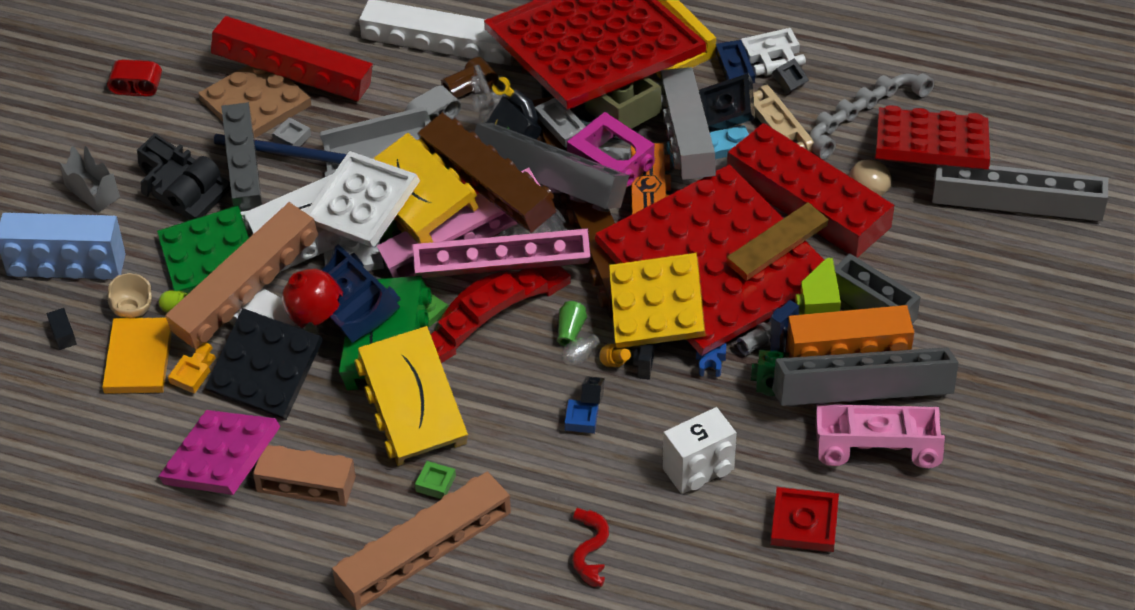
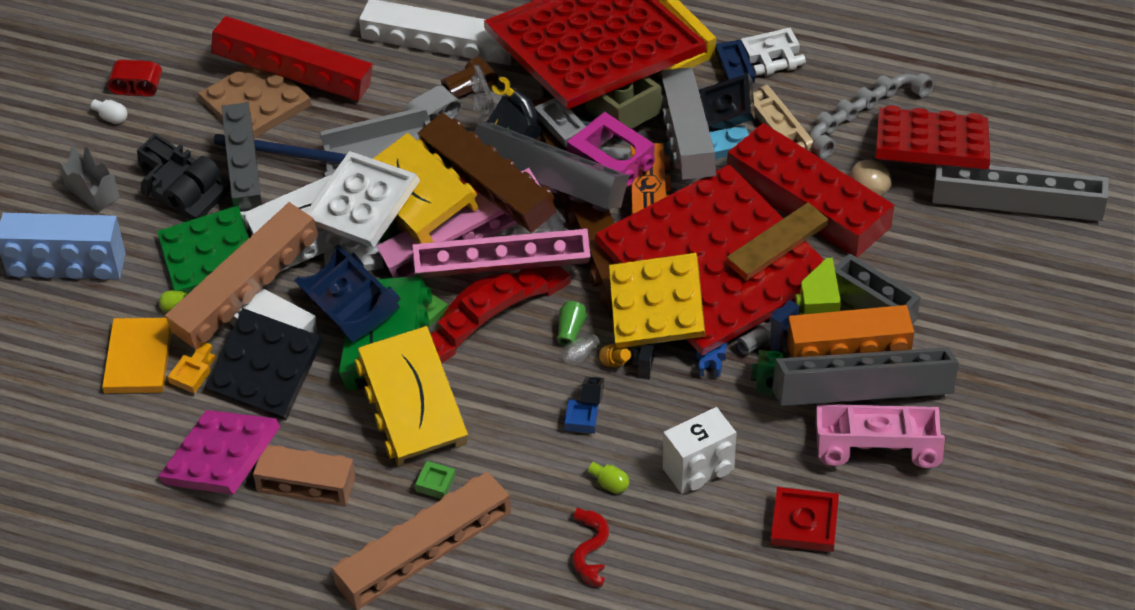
(61, 329): black piece -> none
(110, 111): none -> white cylinder
(129, 295): tan hair -> none
(291, 133): light grey plate -> none
(310, 297): red cylinder -> none
(610, 477): none -> lime cylinder
(790, 76): black plate -> none

